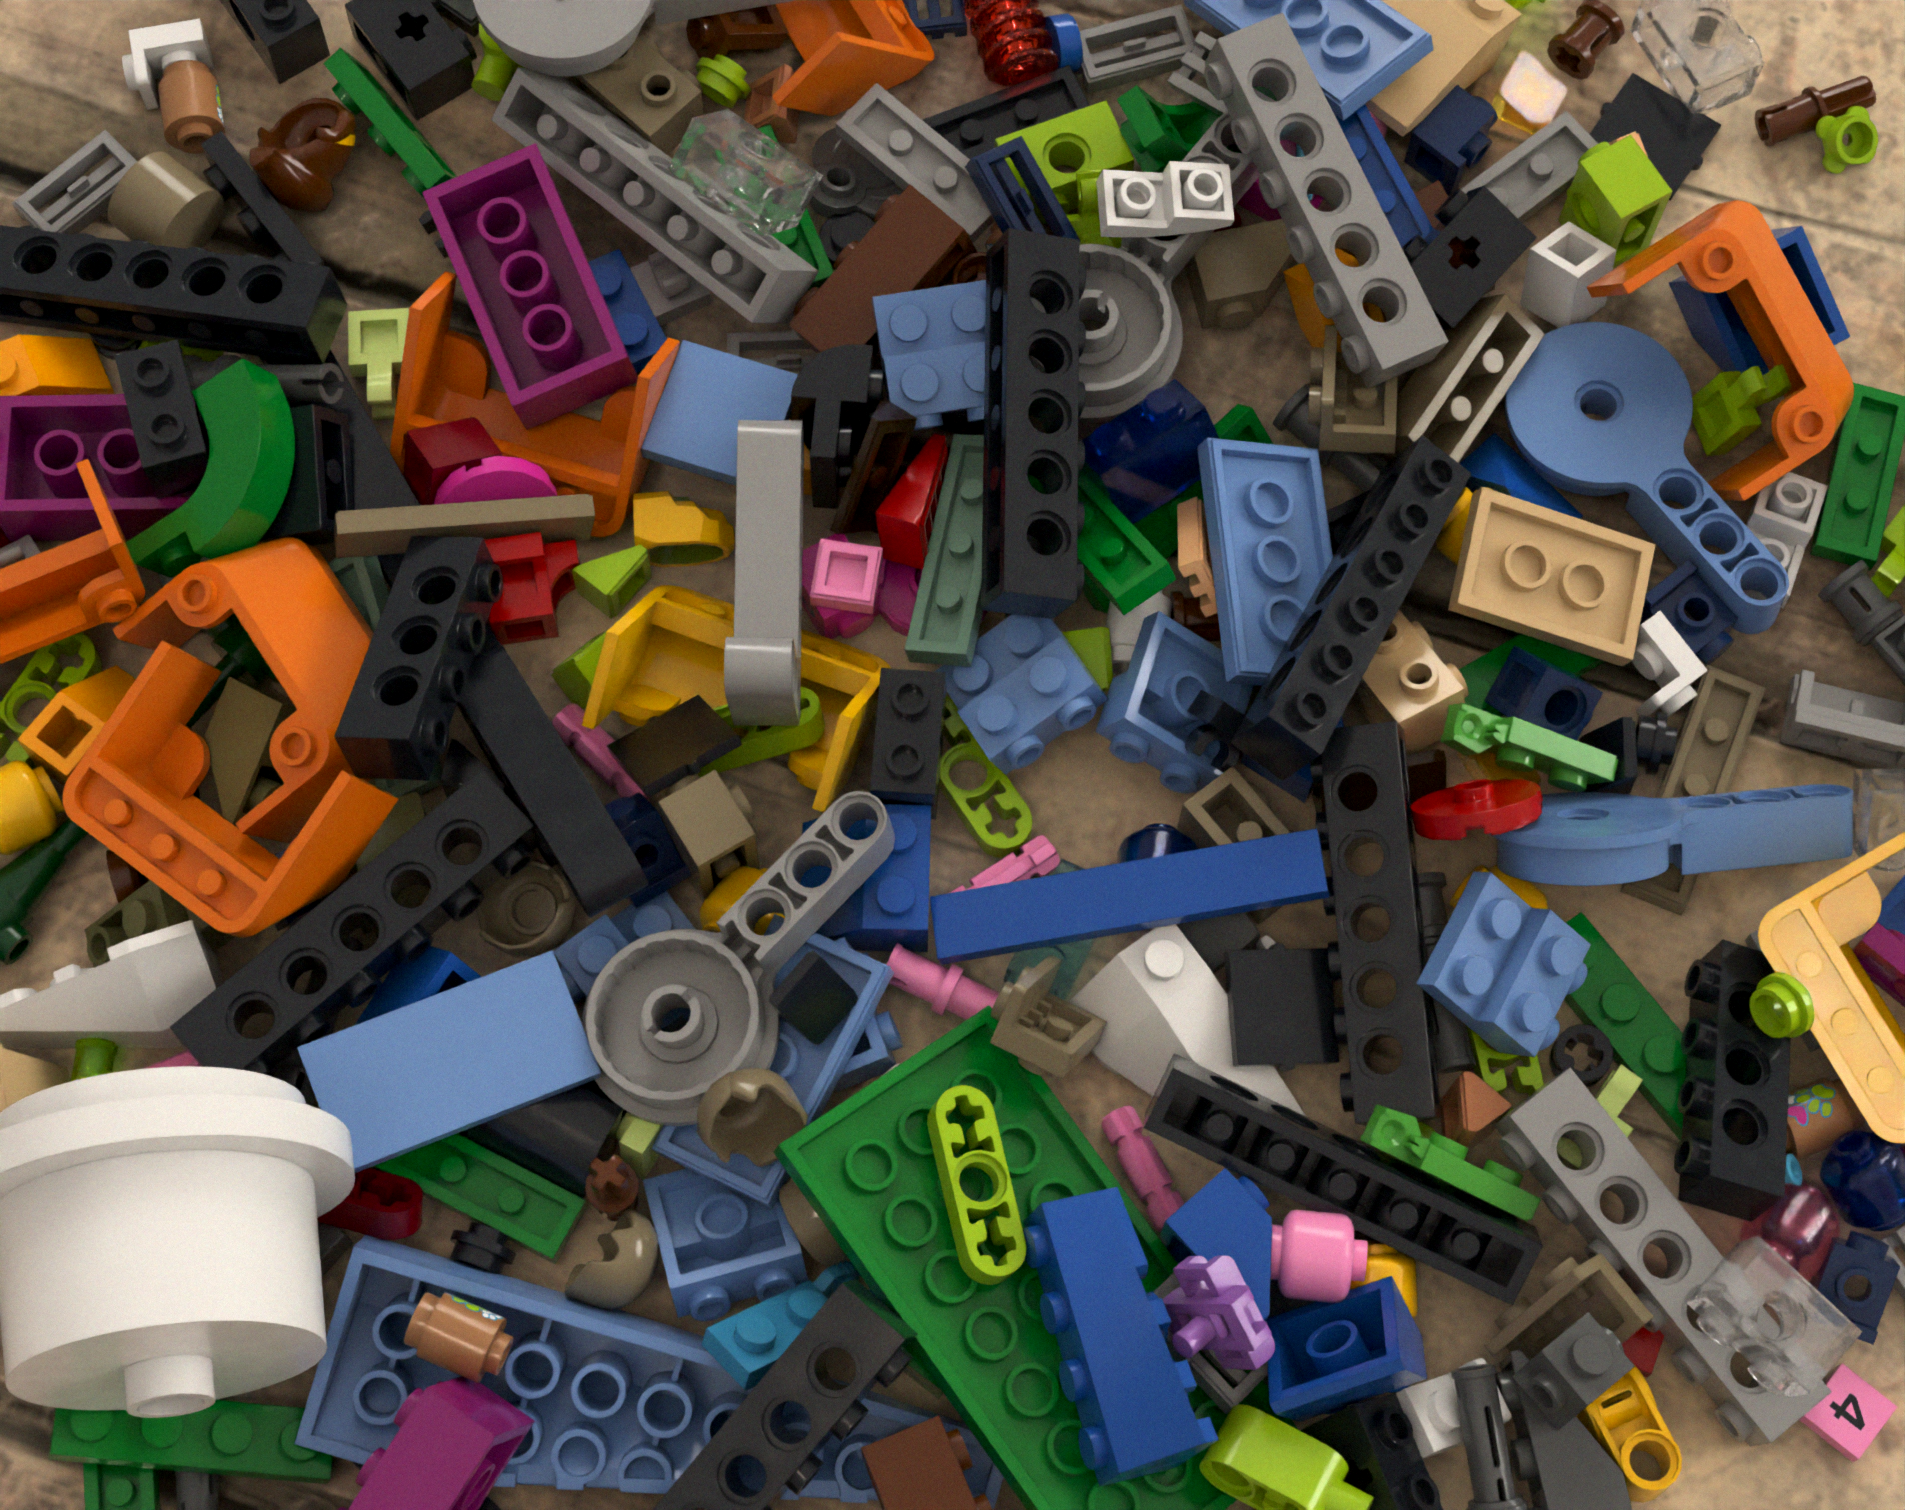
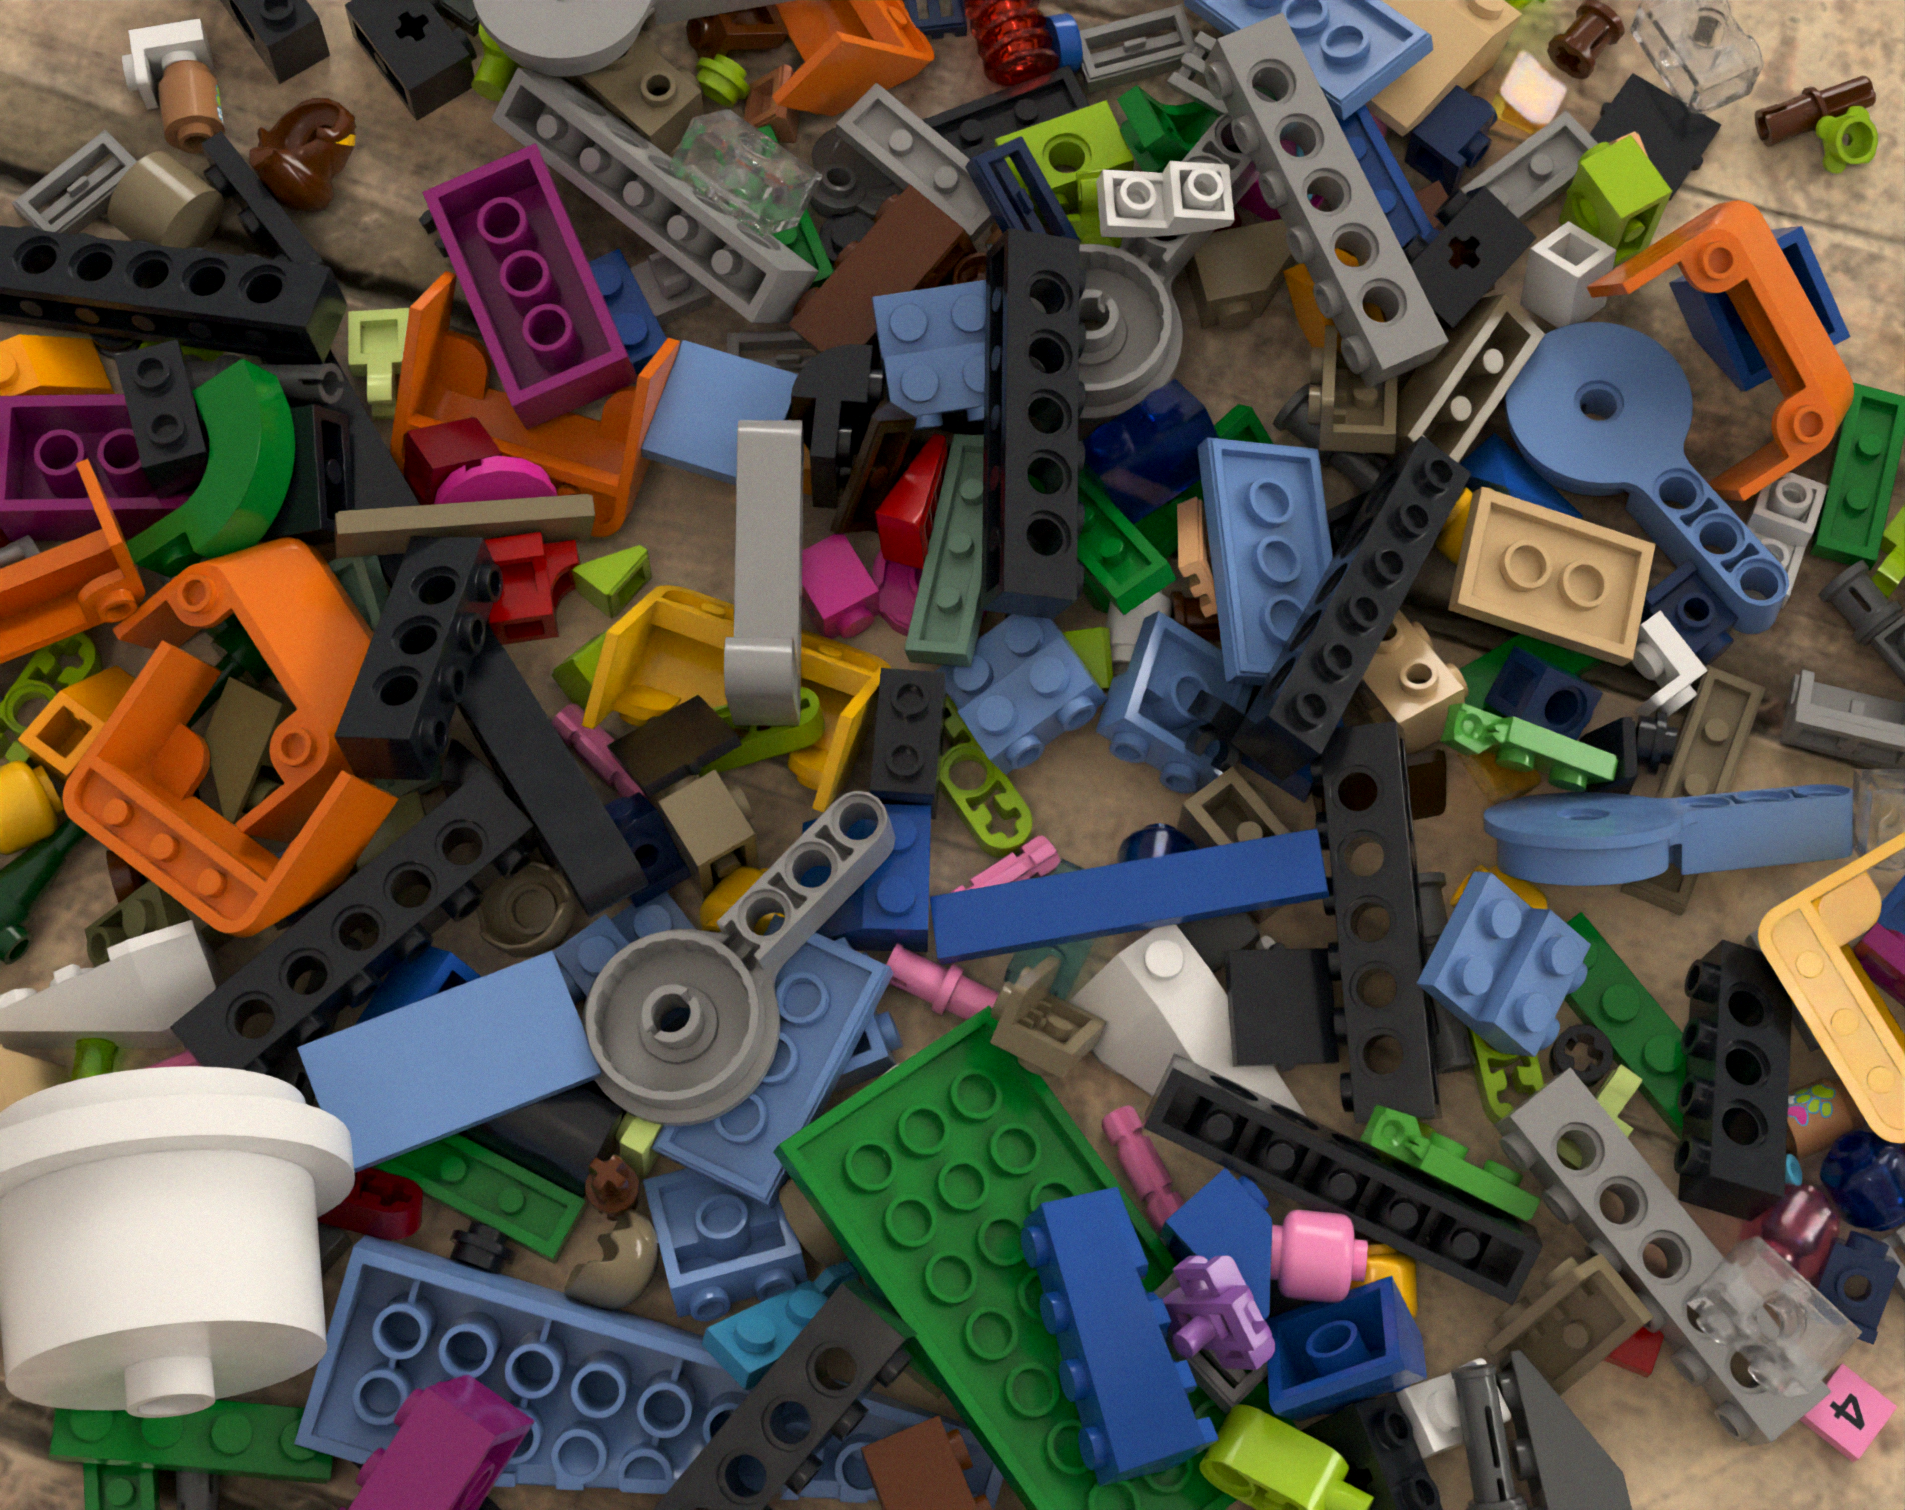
(391, 126): green plate -> none
(458, 1336): medium nougat brick -> none
(680, 530): yellow rock -> none
(749, 1115): dark tan hair -> none
(813, 998): black slope -> none
(846, 576): bright pink tile -> none
(1003, 1229): lime beam -> none
(1471, 1110): nougat slope -> none
(1477, 804): red plate -> none
(1574, 1370): dark grey brick -> none
(1632, 1427): yellow piece -> none
(1727, 404): lime plate -> none
(1782, 1006): lime plate -> none

